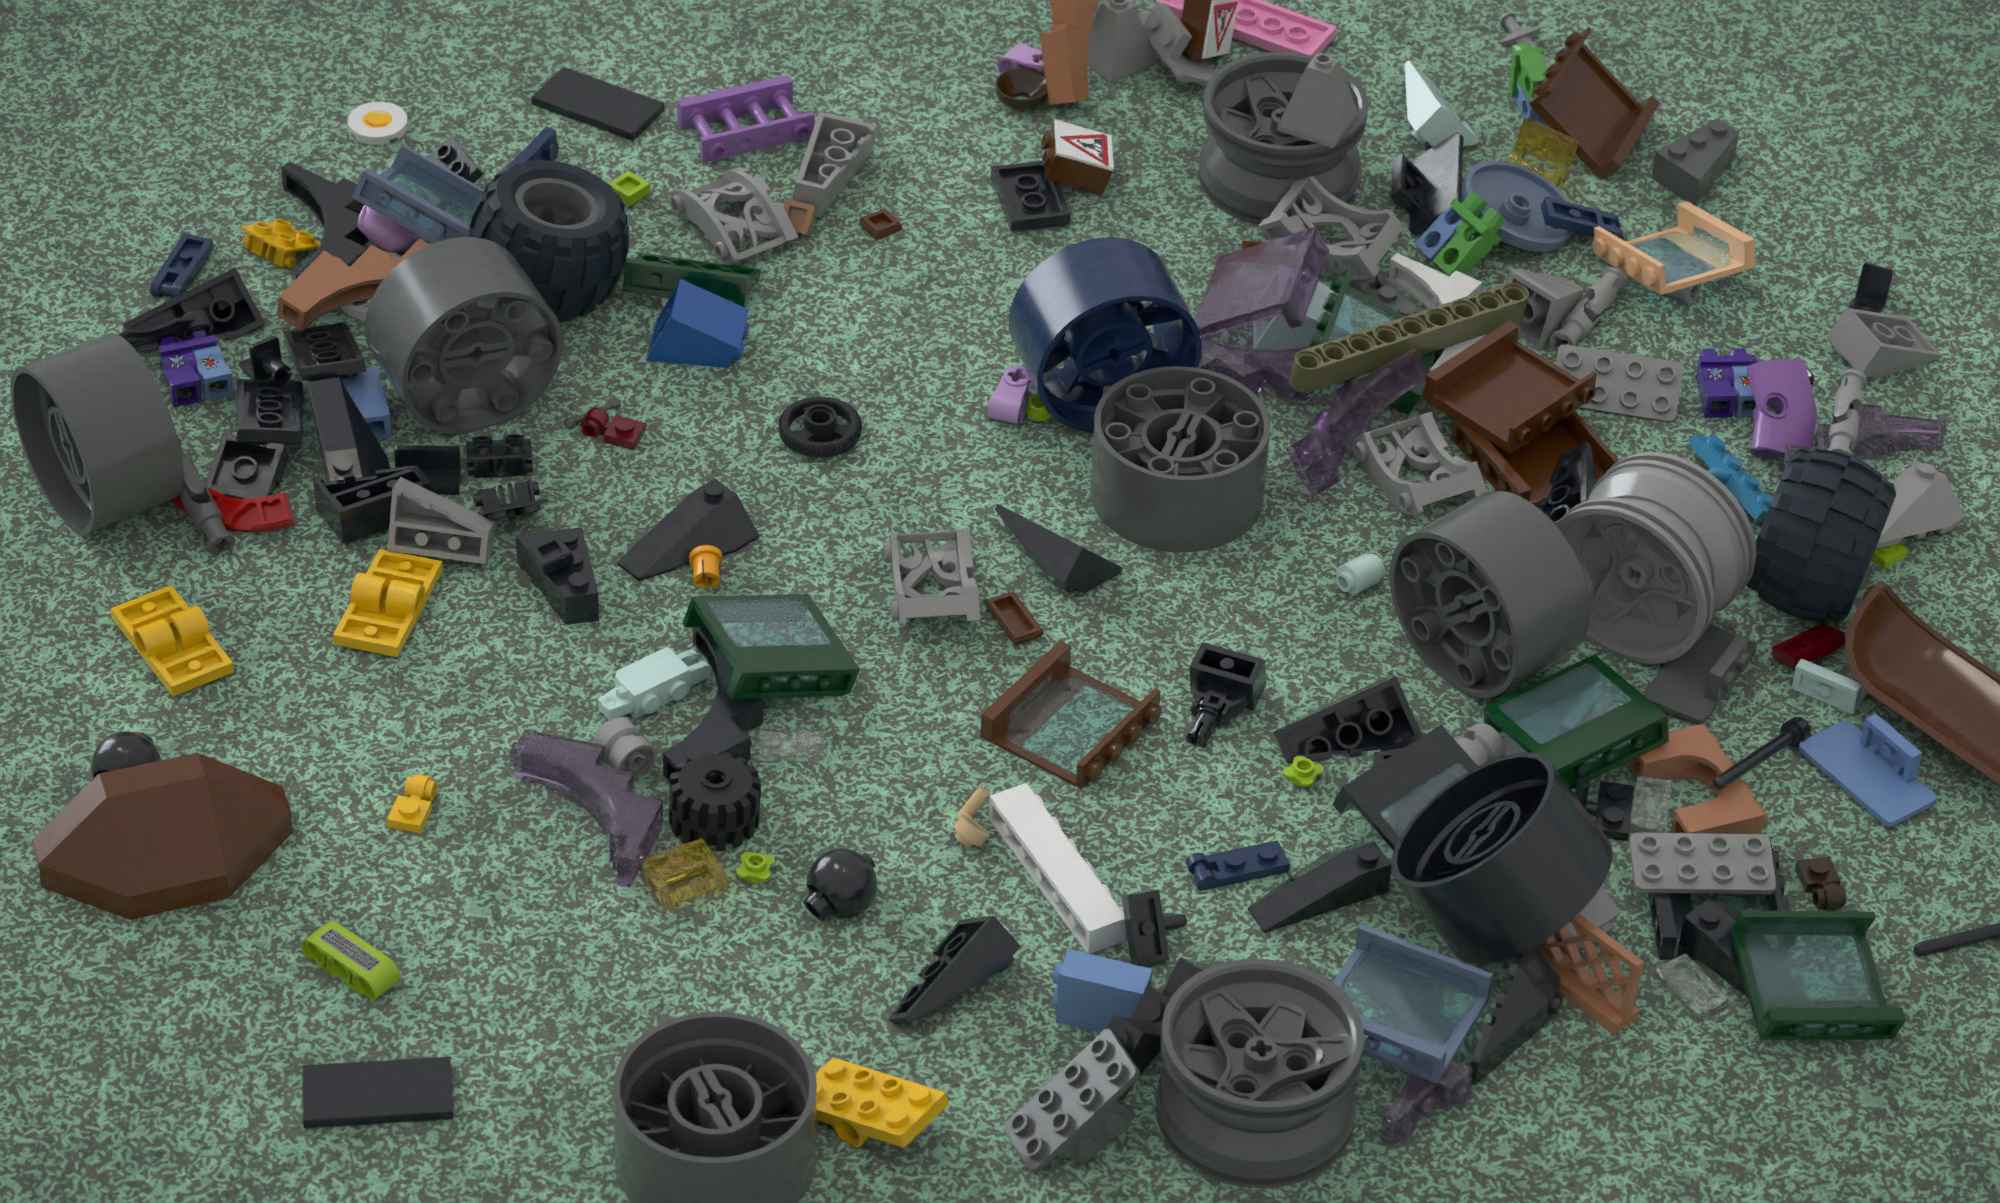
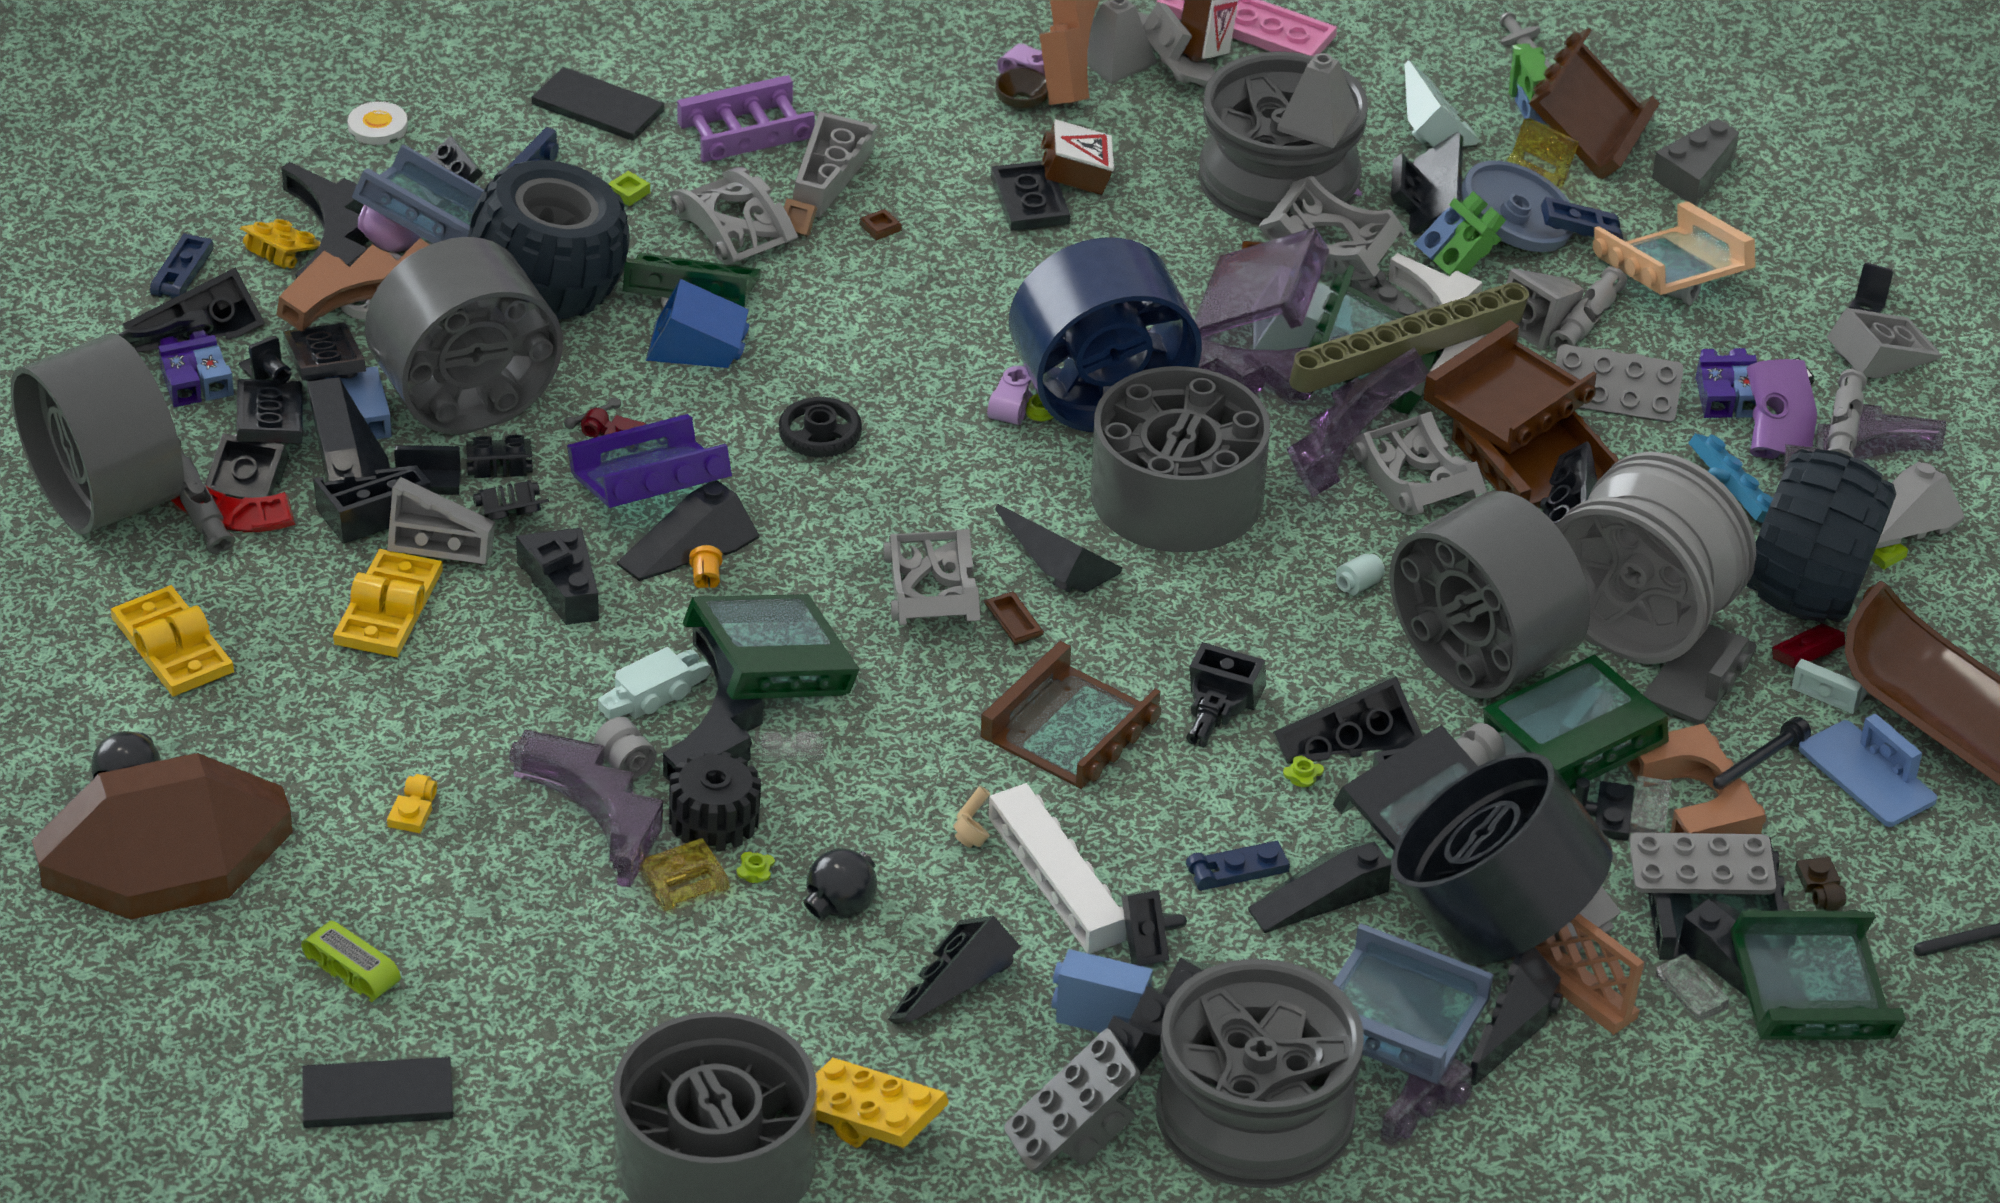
(646, 461): none -> dark purple panel

